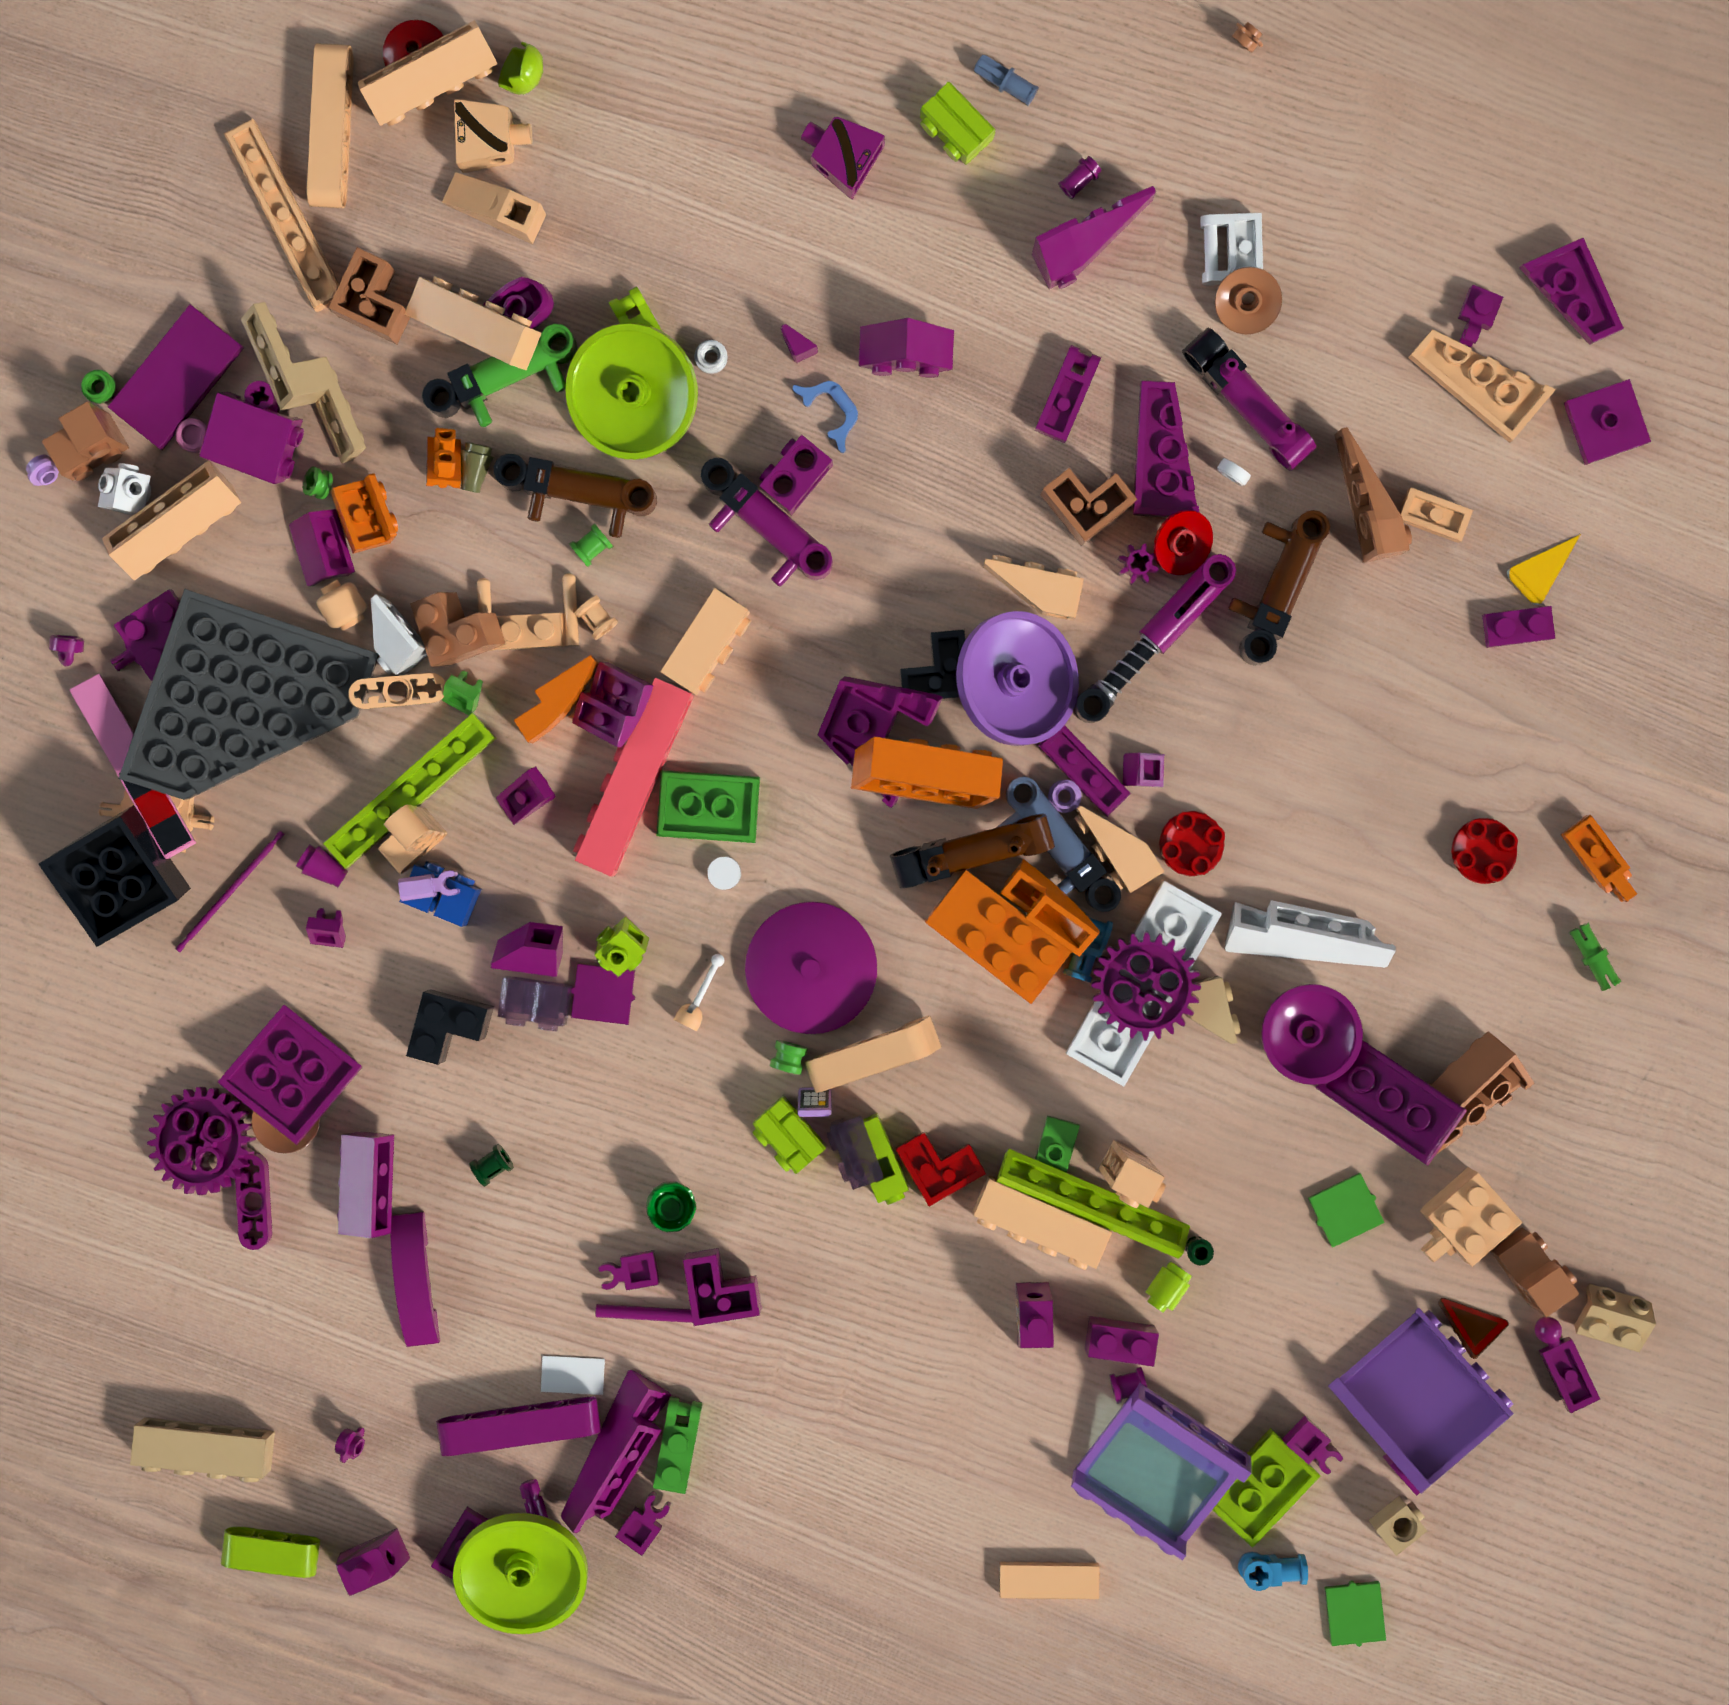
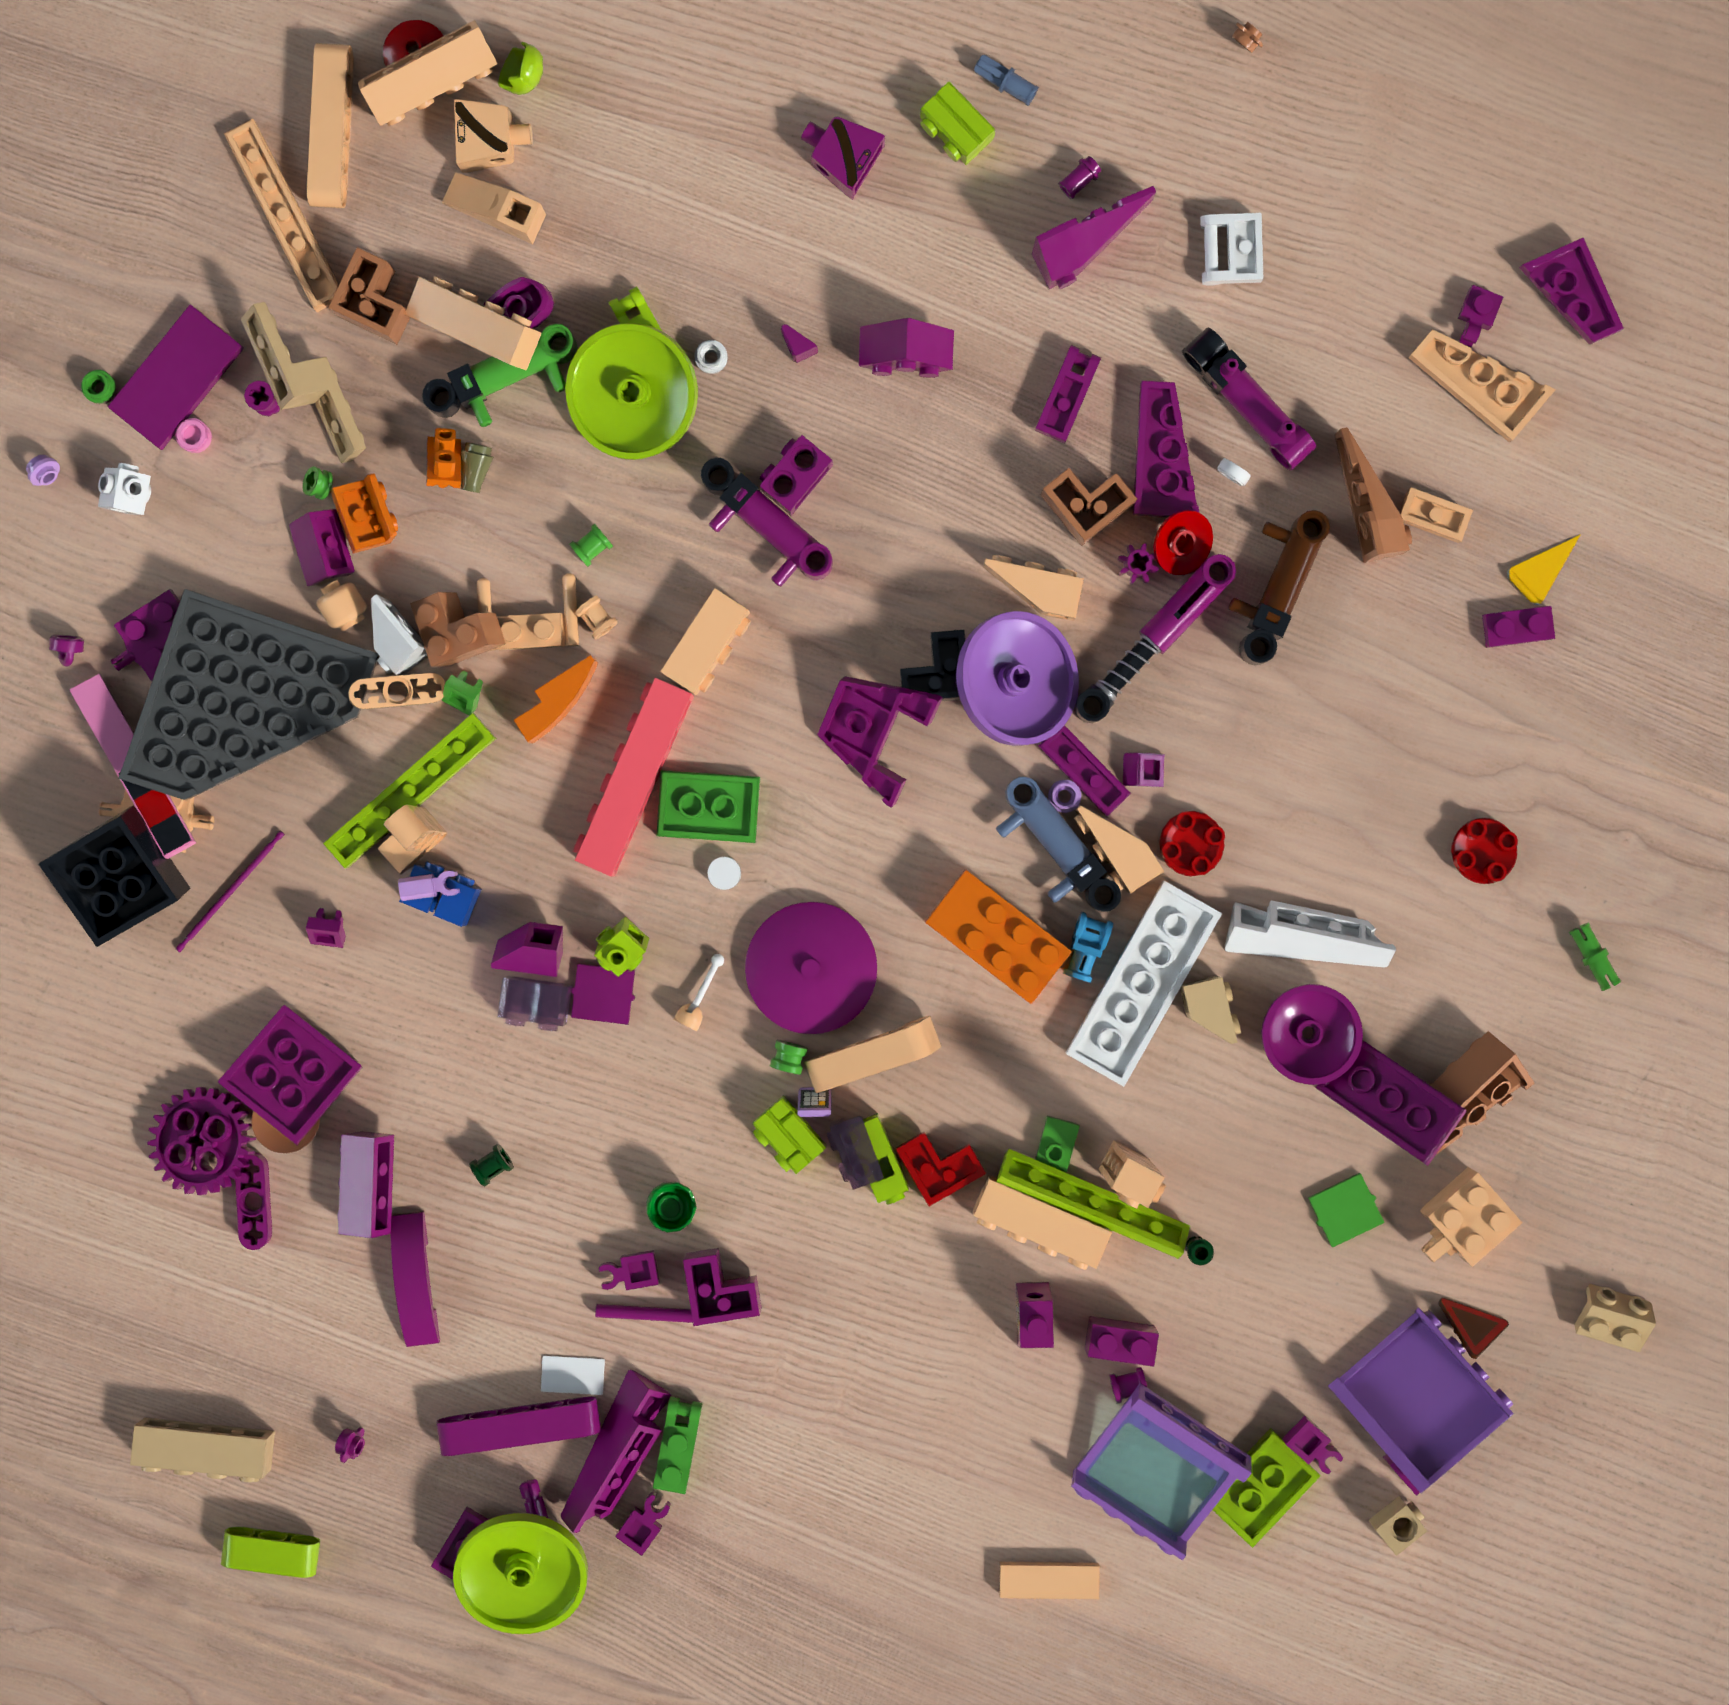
(85, 442): nougat brick -> none
(171, 520): light nougat brick -> none
(251, 438): magenta panel -> none
(321, 866): magenta cone -> none
(367, 1563): magenta torso -> none
(440, 1018): black brick -> none
(525, 795): magenta slope -> none
(548, 480): reddish brown piece -> none
(612, 704): magenta slope -> none
(841, 399): medium blue helmet -> none
(927, 772): orange brick -> none
(942, 858): reddish brown piece -> none
(1050, 908): orange slope -> none
(1130, 1011): magenta gear -> none
(1168, 1287): lime brick -> none
(1256, 315): nougat dish -> none
(1272, 1570): dark azure connector -> none
(1355, 1613): bright green piece -> none
(1538, 1279): nougat brick -> none
(1565, 1366): magenta plate -> none
(1600, 857): orange hinge -> none
(1607, 422): magenta plate -> none

